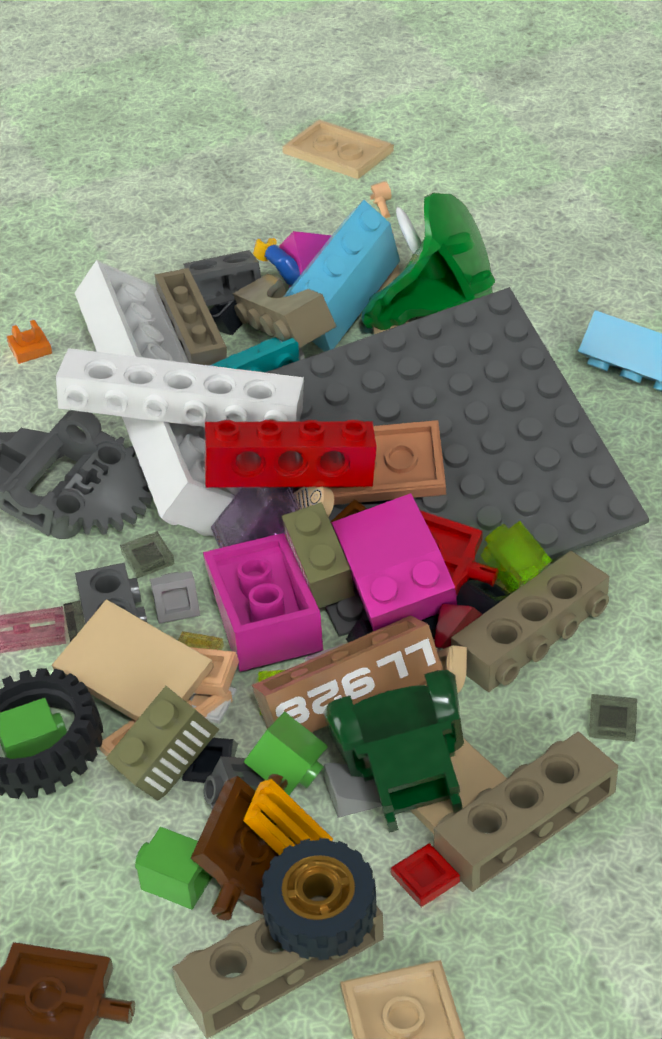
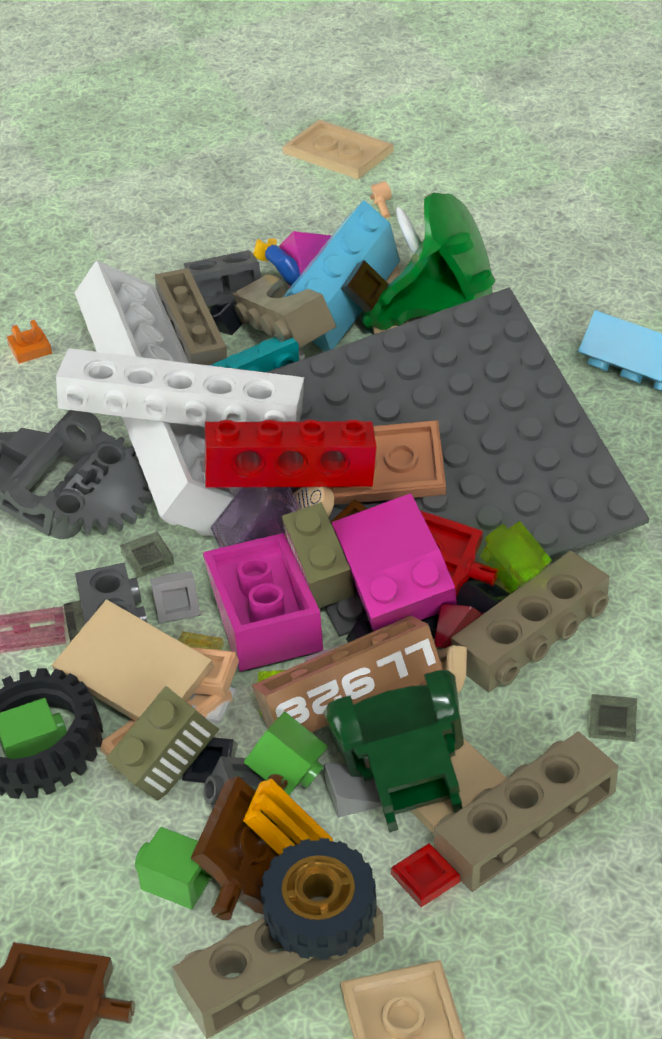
(364, 286): none -> dark brown tile

